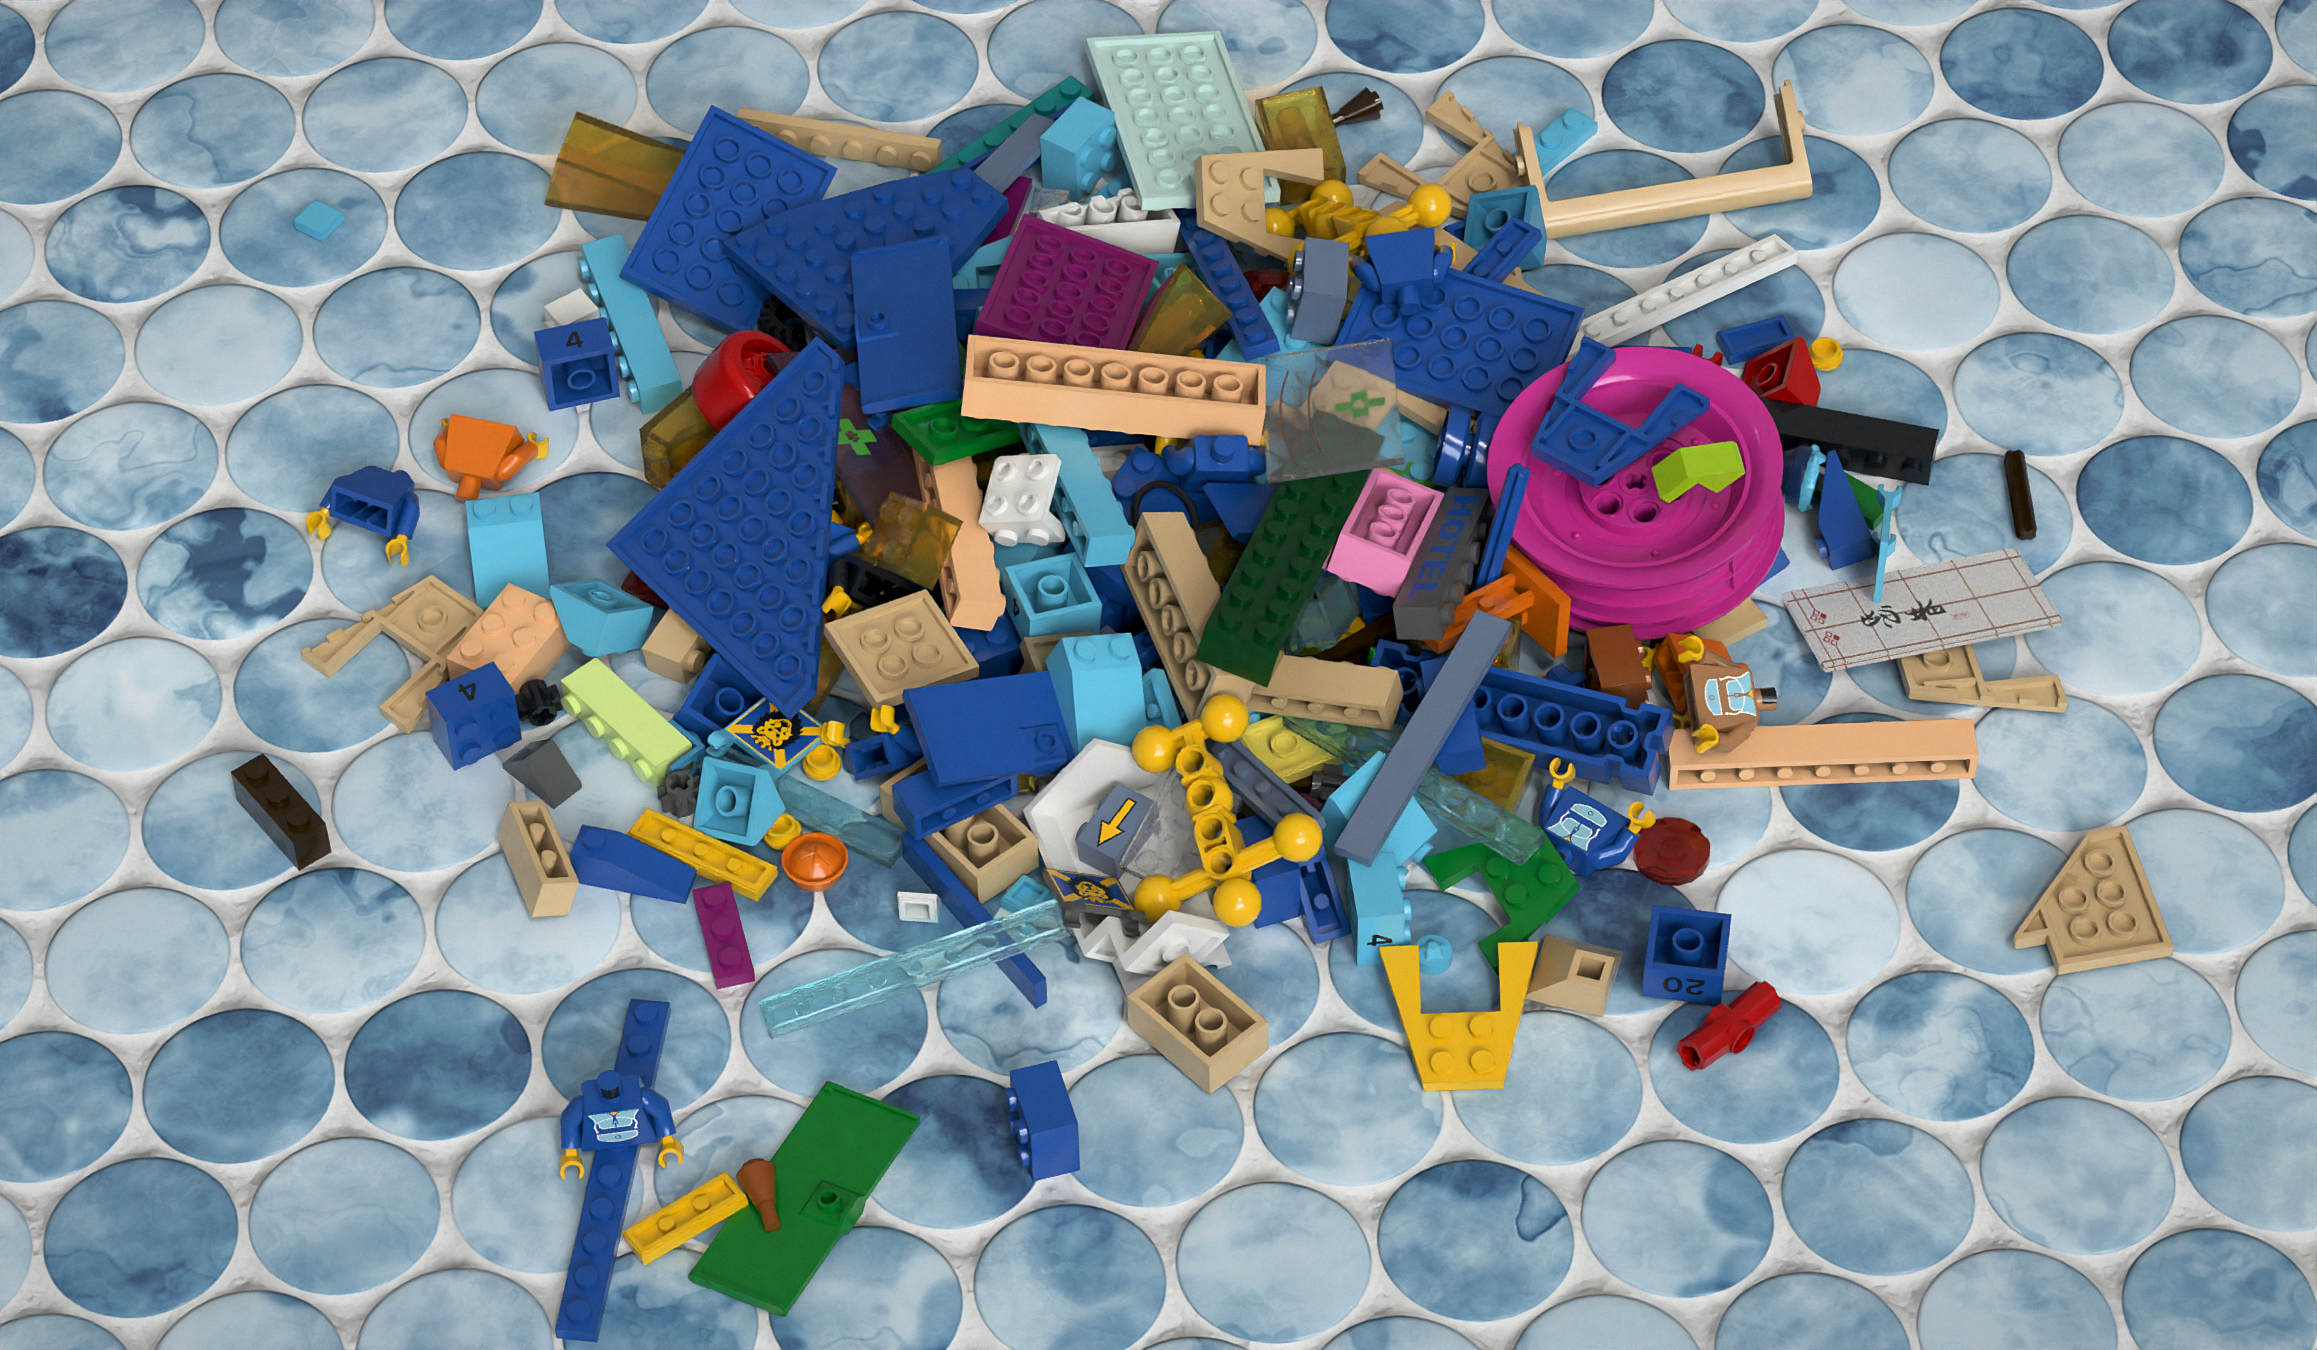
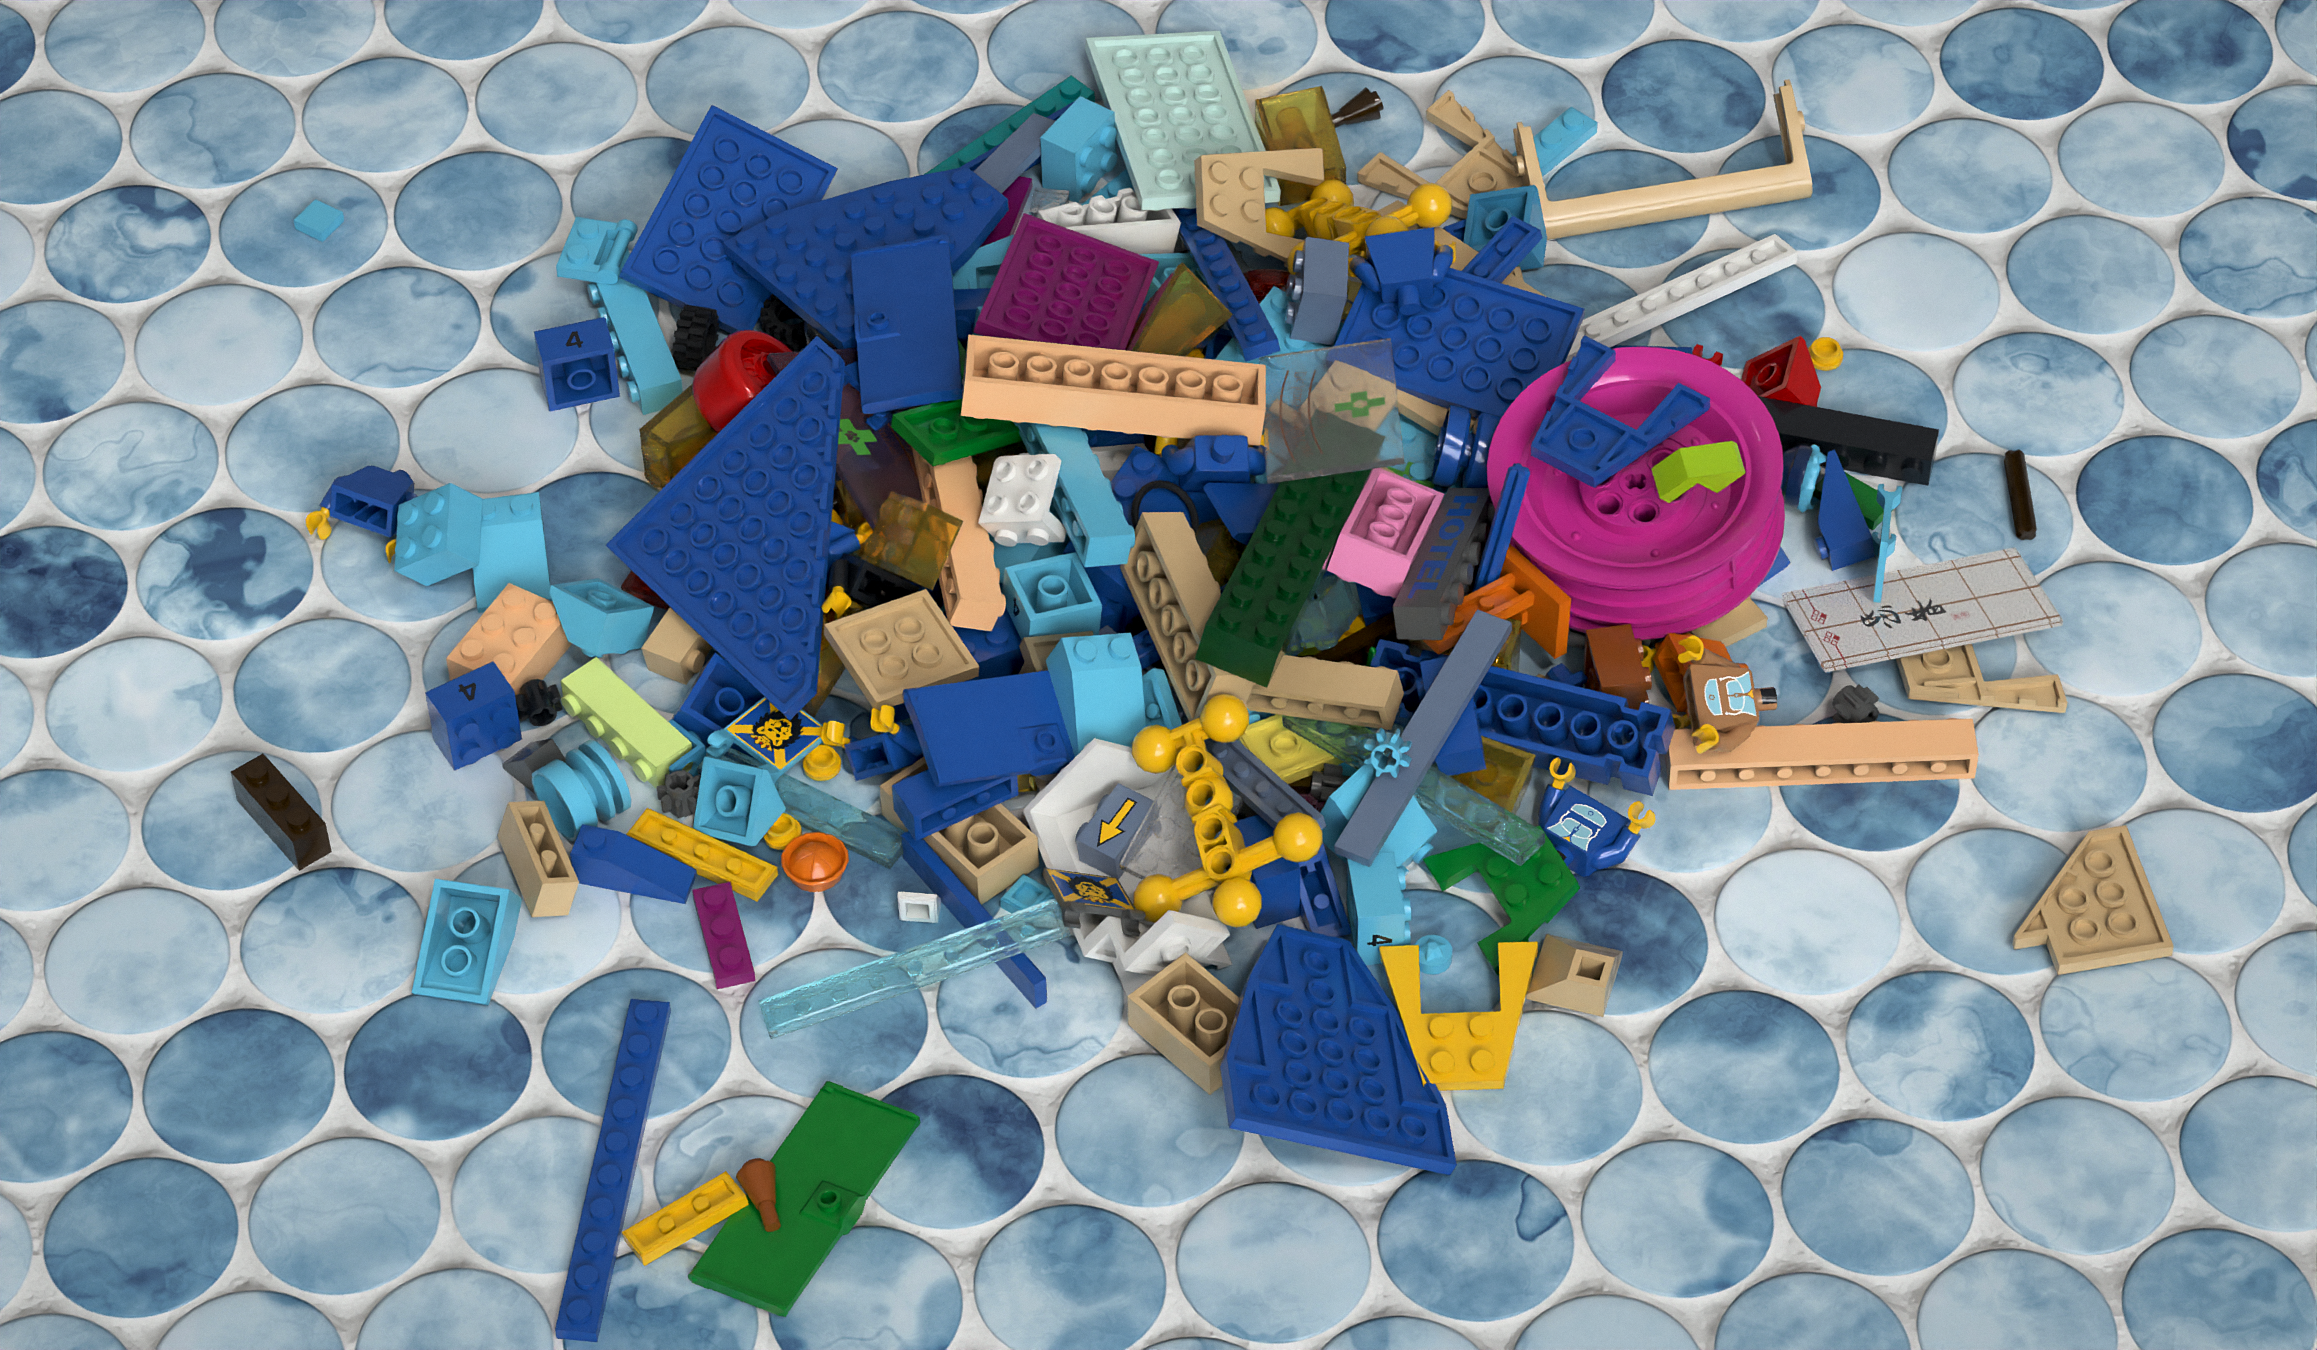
(425, 620): tan wing -> none
(438, 534): none -> medium azure brick
(465, 941): none -> medium azure slope
(483, 453): orange torso -> none
(570, 309): white brick -> none
(582, 789): none -> medium azure wheel
(586, 246): none -> medium azure plate
(611, 170): clear yellow slope -> none
(616, 1114): blue torso -> none
(694, 336): none -> black tyre
(849, 140): tan plate -> none
(1043, 1121): blue brick -> none
(1328, 1059): none -> blue piece
(1391, 741): none -> medium azure gear
(1672, 852): clear red tile -> none
(1686, 955): blue brick -> none
(1729, 1026): red piece -> none
(1753, 339): blue tile -> none
(1855, 705): none -> dark grey gear

